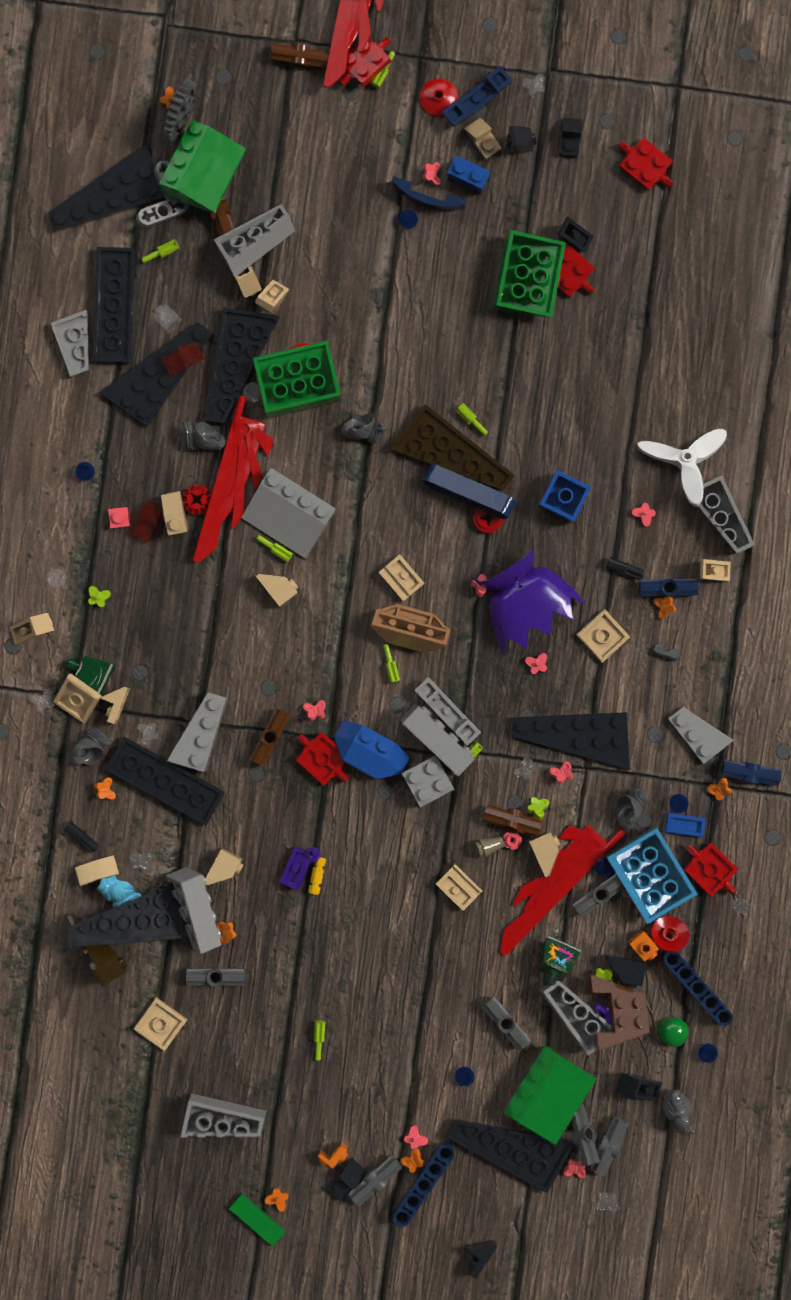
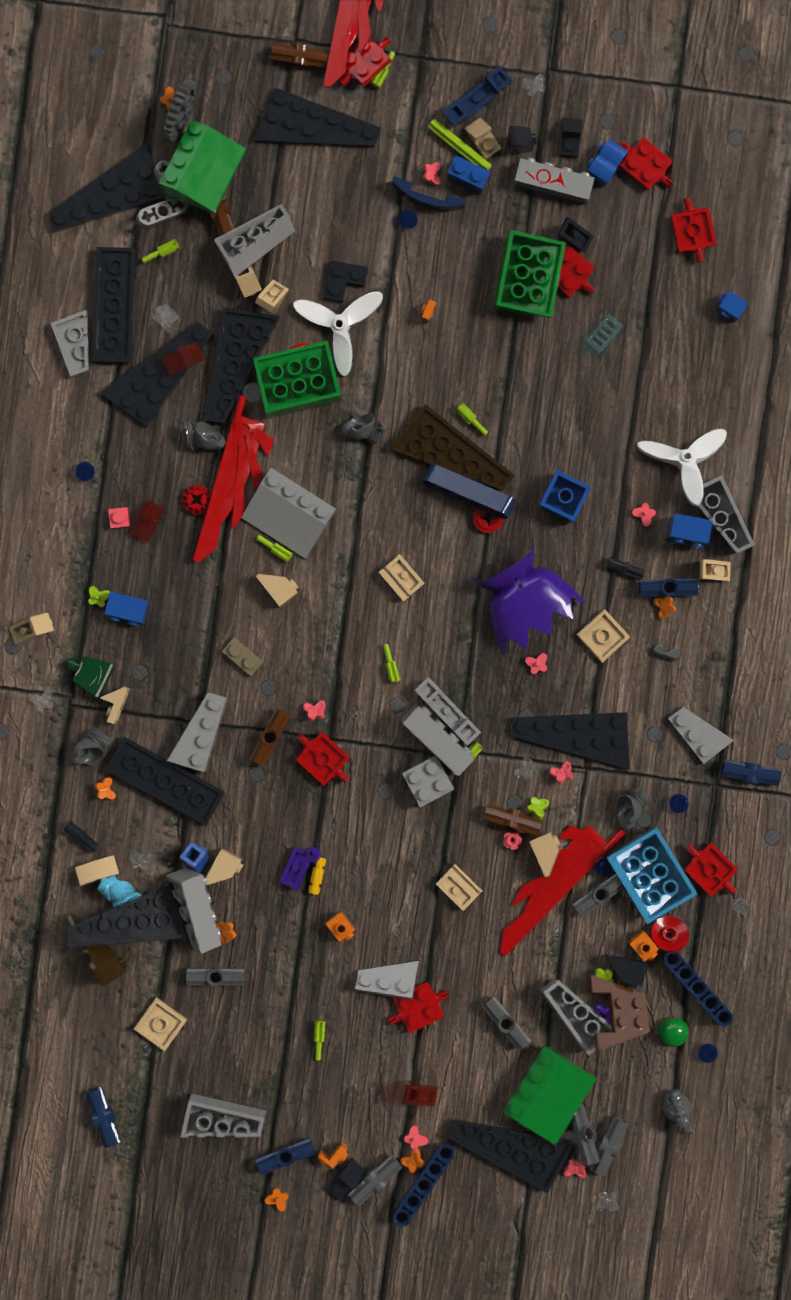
(56, 578): clear plate -> none
(77, 698): tan tile -> none
(103, 1117): none -> dark blue piece
(127, 608): none -> blue brick
(148, 732): clear piece -> none
(174, 513): tan slope -> none
(195, 857): none -> blue brick
(242, 656): none -> dark tan plate
(257, 1219): green tile -> none
(274, 1161): none -> dark blue piece
(306, 122): none -> black wing
(341, 927): none -> orange brick
(342, 274): none -> black plate
(352, 315): none -> white piece
(369, 751): blue wedge -> none
(389, 980): none -> light grey wing
(410, 628): medium nougat wedge -> none
(419, 1094): none -> clear red slope
(420, 1010): none -> red plate
(427, 310): none -> orange plate
(432, 104): red dish -> none
(458, 144): none -> lime axle
(464, 1076): clear blue plate -> none
(479, 590): coral piece -> none
(483, 1252): black slope -> none
(487, 846): dark tan cone -> none
(554, 180): none -> light grey brick
(557, 959): dark green torso -> none
(593, 345): none -> clear light blue slope
(606, 162): none -> blue brick
(639, 1087): black slope -> none
(685, 825): blue tile -> none
(689, 530): none -> blue brick
(693, 230): none -> red plate
(720, 789): orange piece -> none
(731, 306): none -> blue brick

